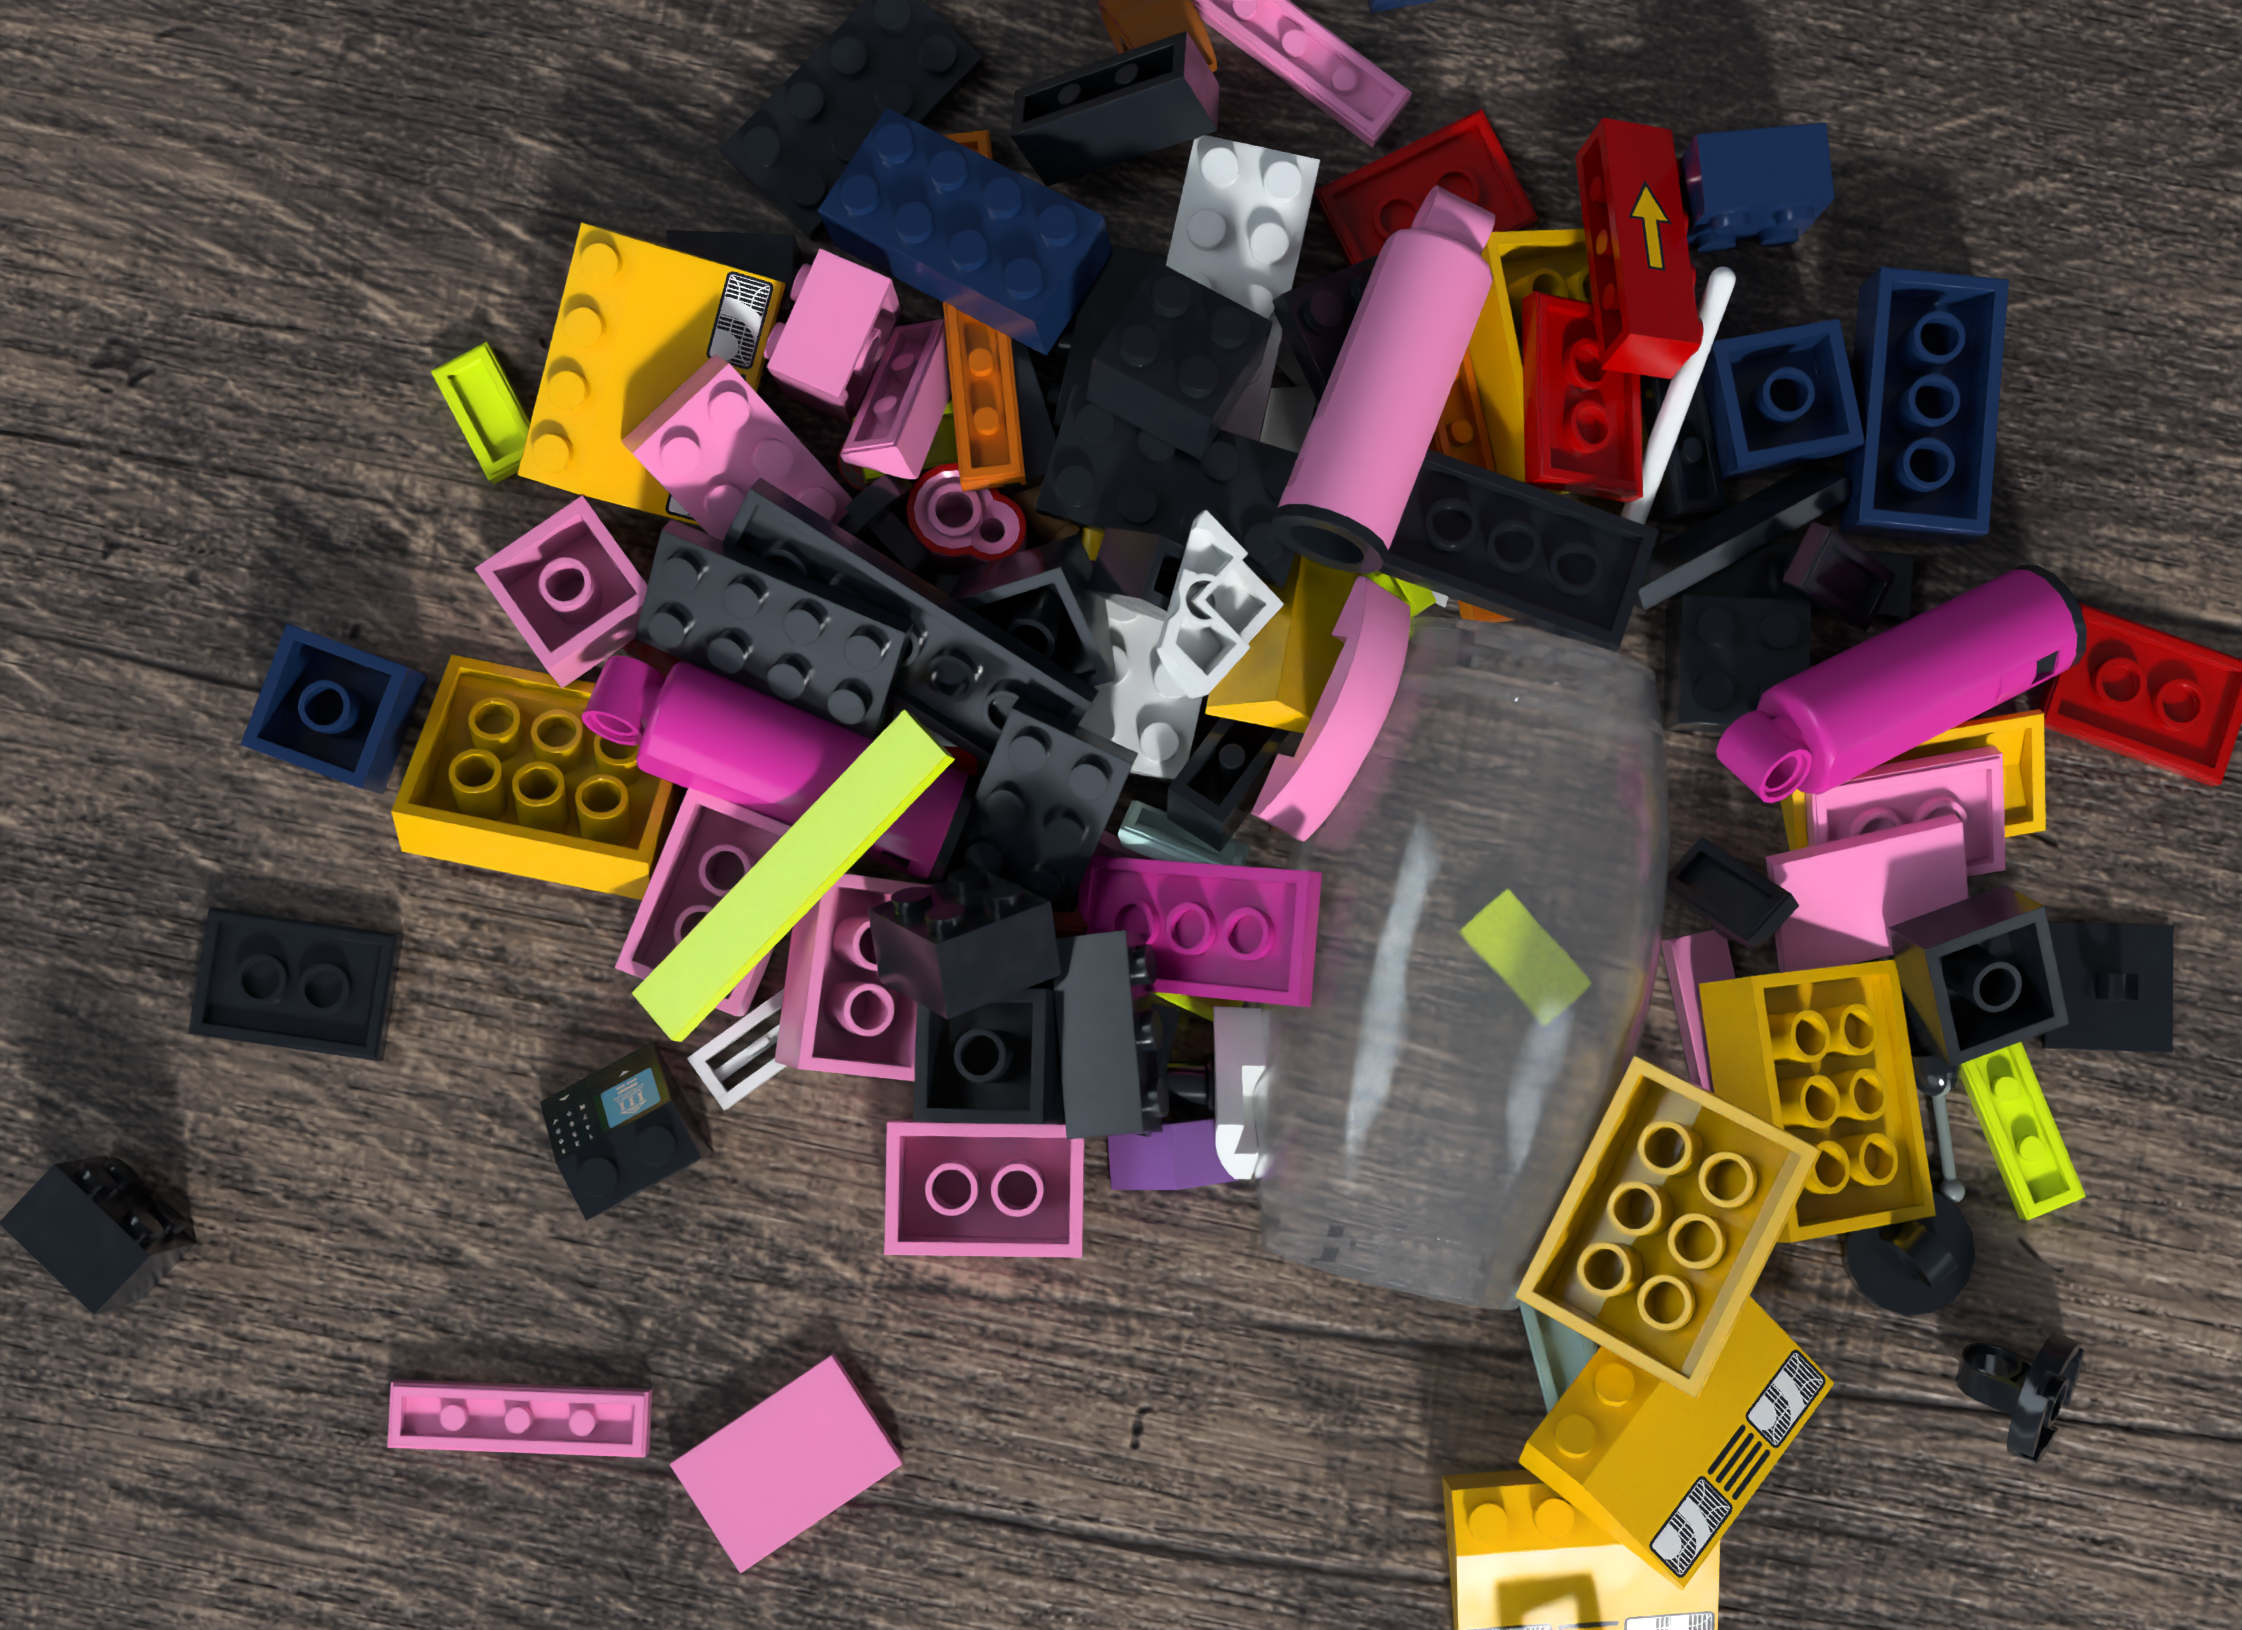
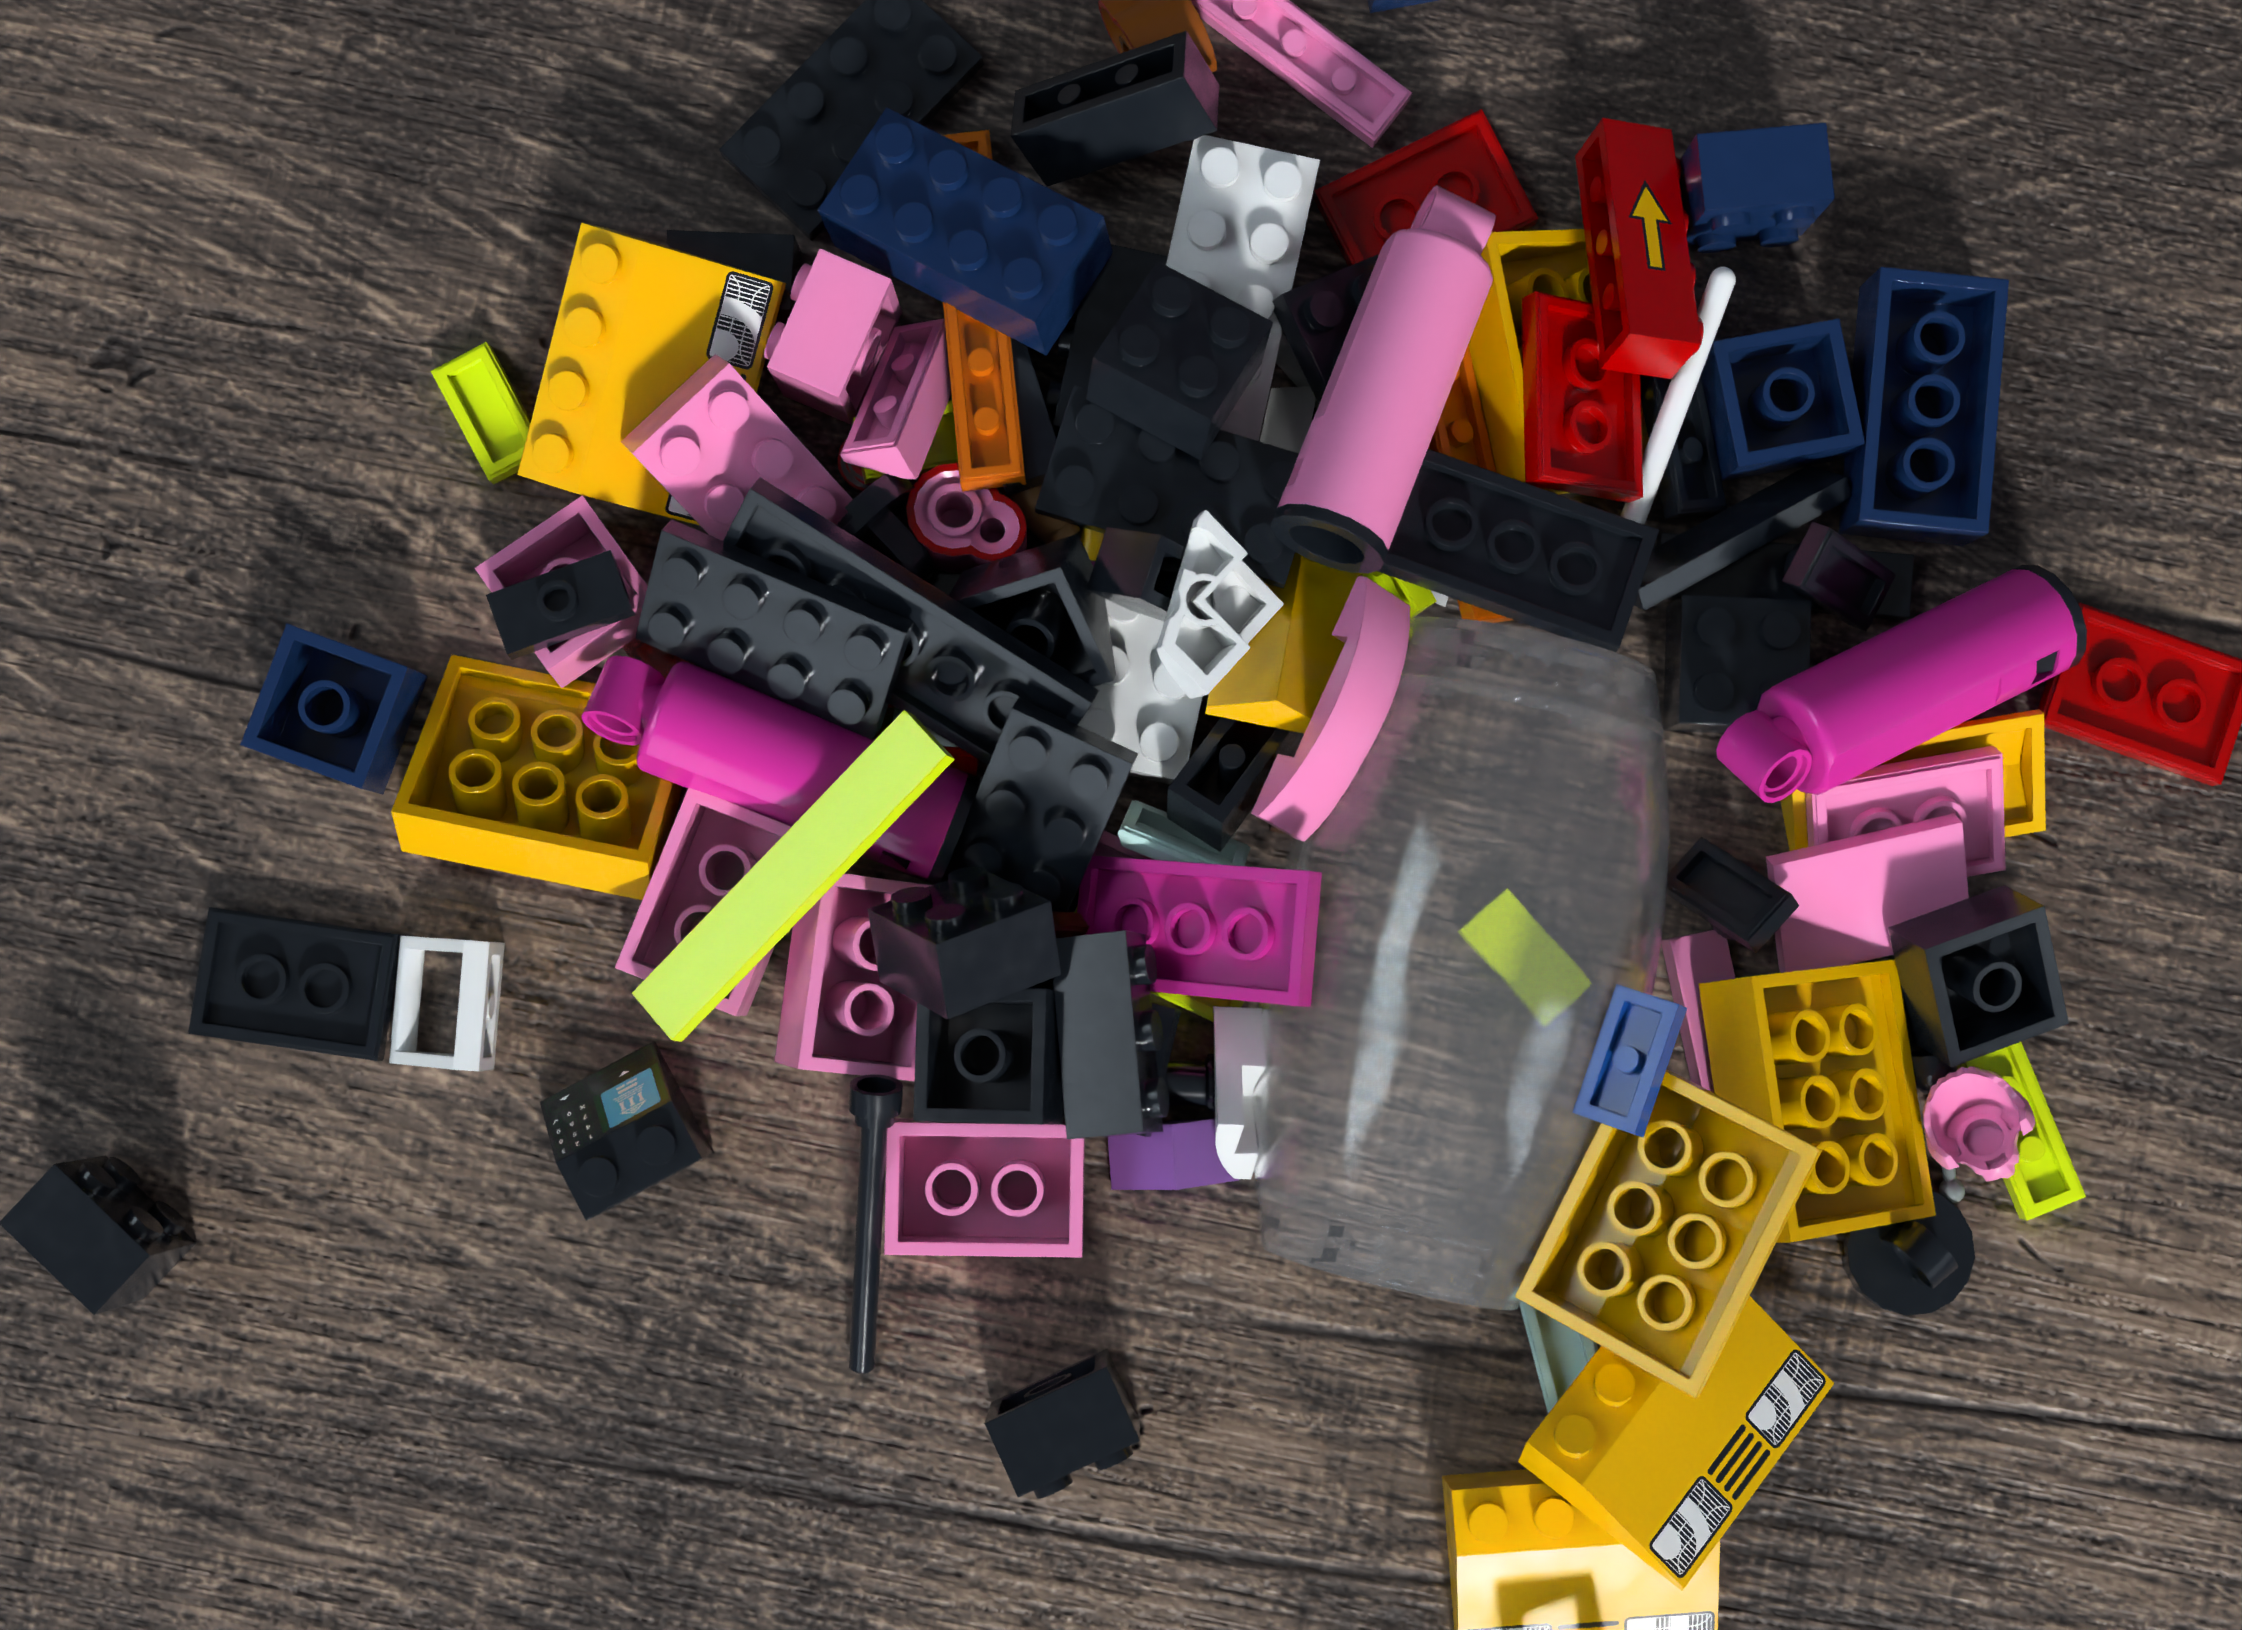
(476, 1007): none -> white tile
(519, 1418): bright pink tile -> none
(560, 605): none -> black plate
(714, 1079): white tile -> none
(787, 1462): bright pink tile -> none
(875, 1104): none -> black piece
(1064, 1425): none -> black brick
(1629, 1060): none -> blue plate
(1976, 1122): none -> bright pink hair
(2023, 1388): black tile -> none
(2114, 986): black piece -> none

